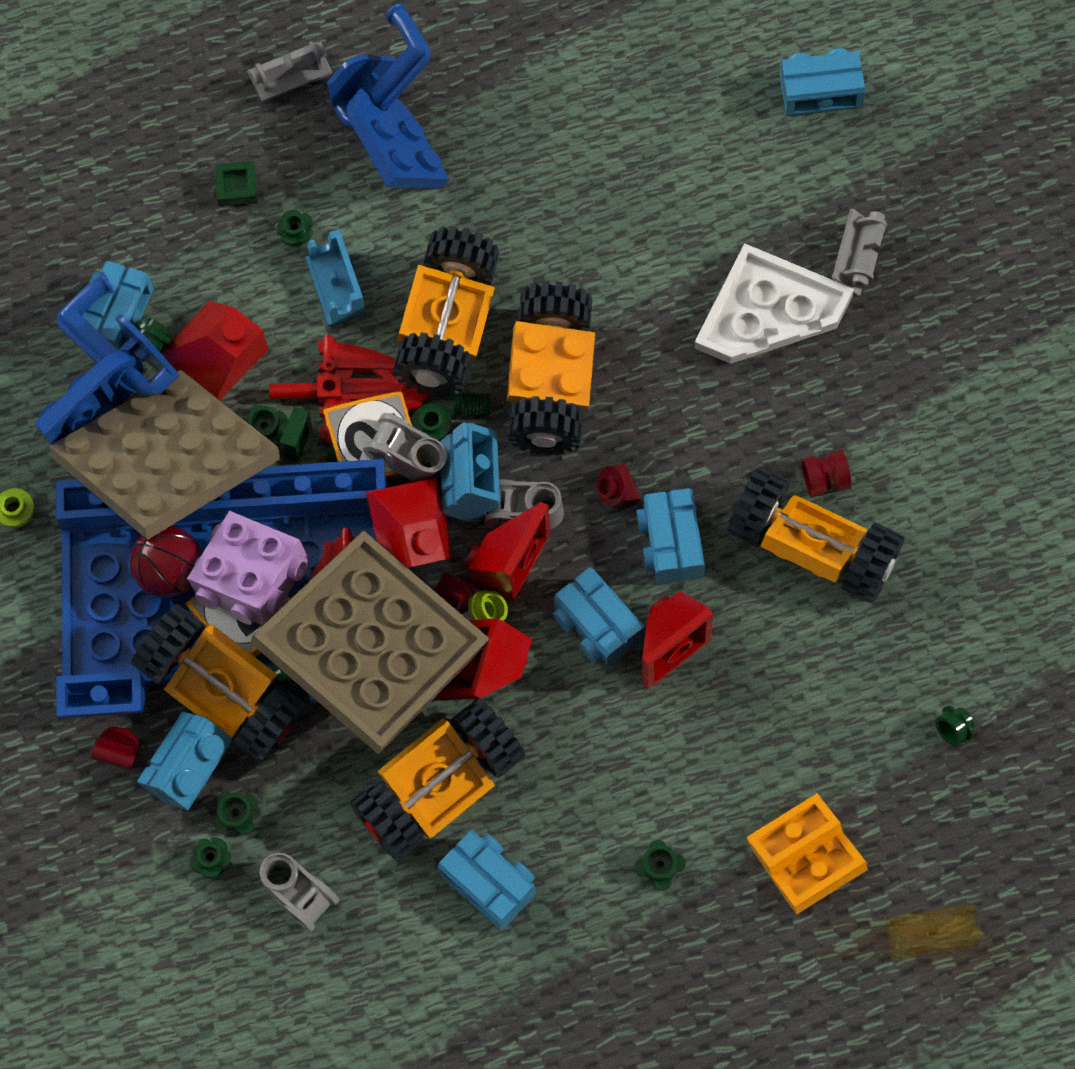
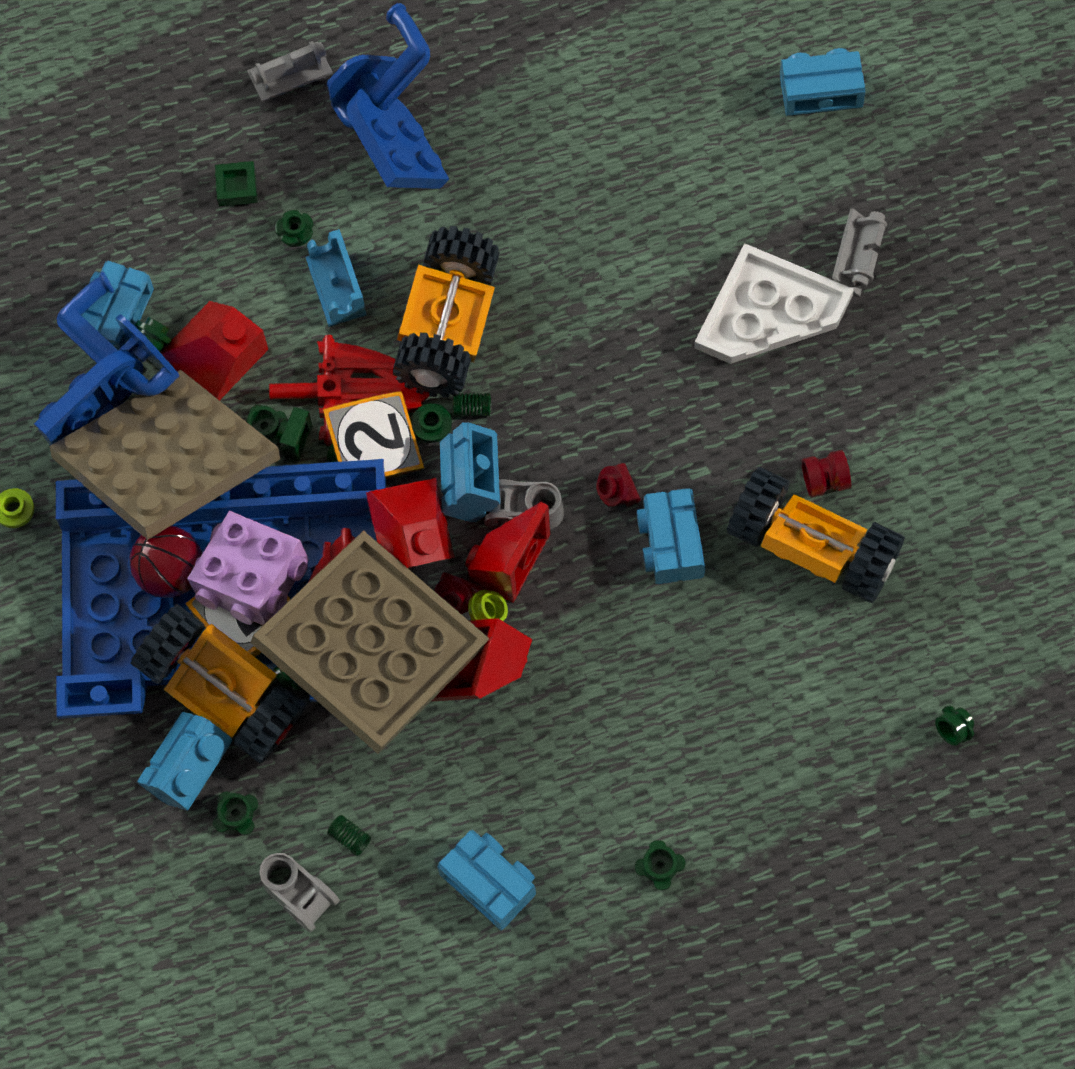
(117, 747): dark red plate -> none
(218, 865): dark green plate -> none
(339, 822): none -> dark green piece
(402, 448): light grey piece -> none
(437, 778): plate -> none
(550, 368): plate -> none
(597, 618): dark azure brick -> none
(673, 634): red slope -> none
(807, 853): light orange slope -> none
(933, 932): clear yellow hinge -> none

